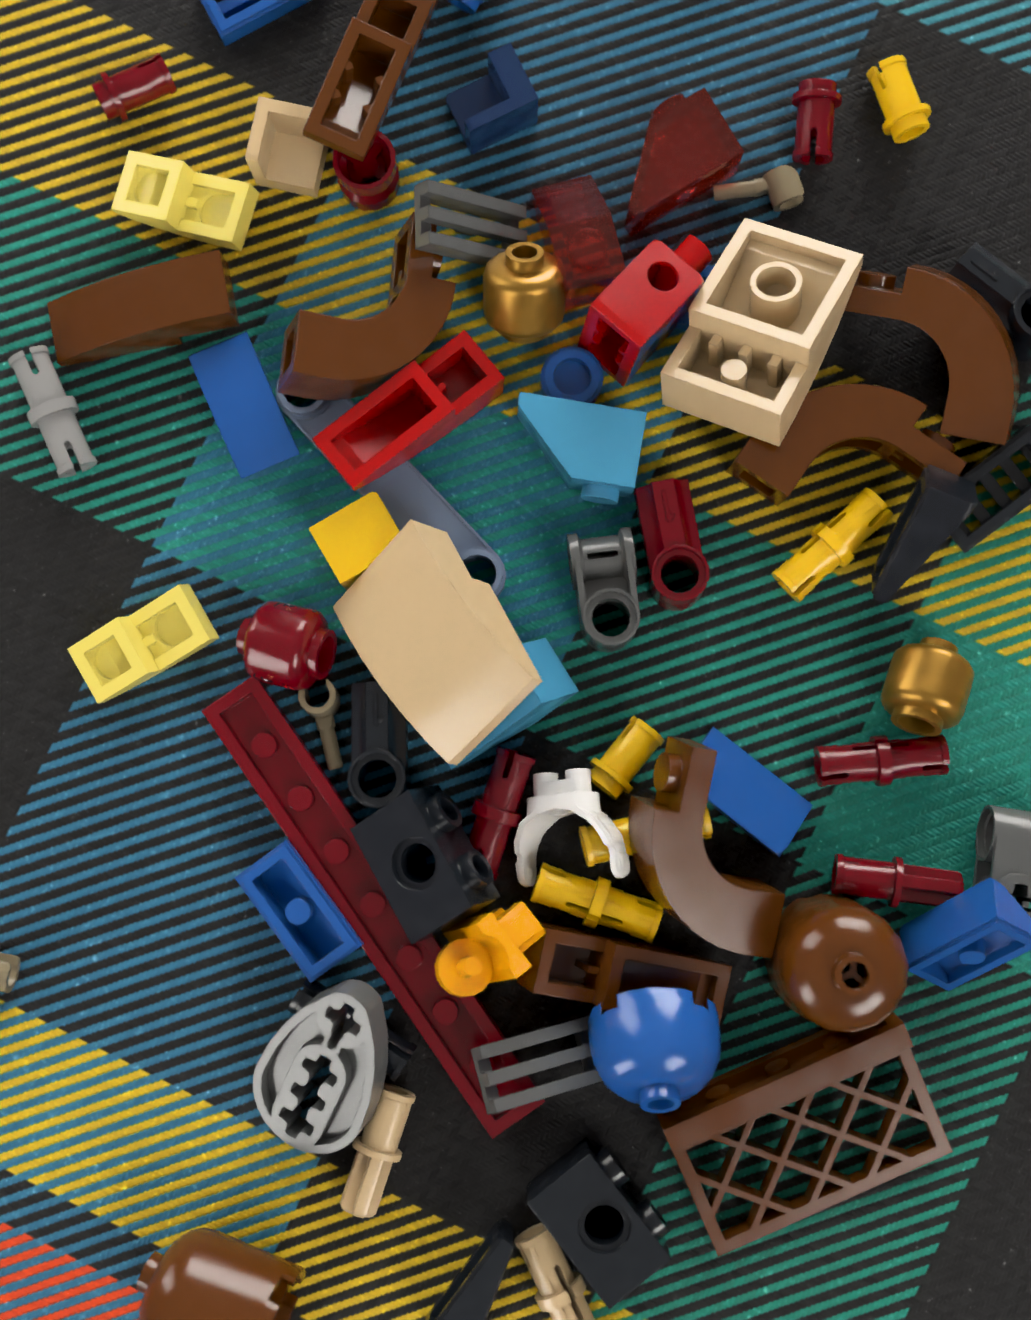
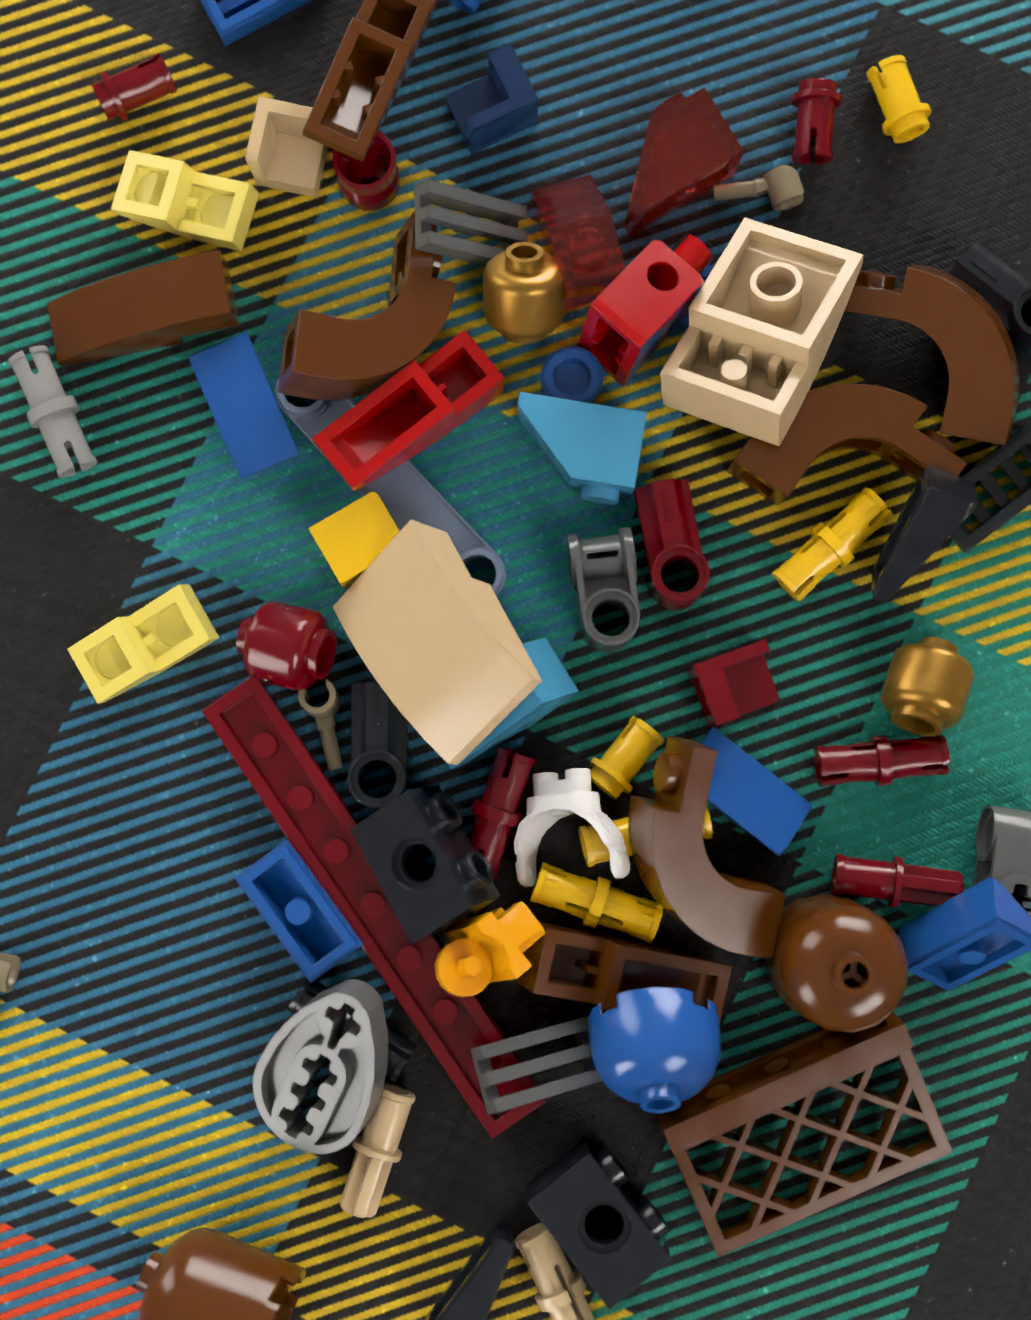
(734, 683): none -> dark red panel

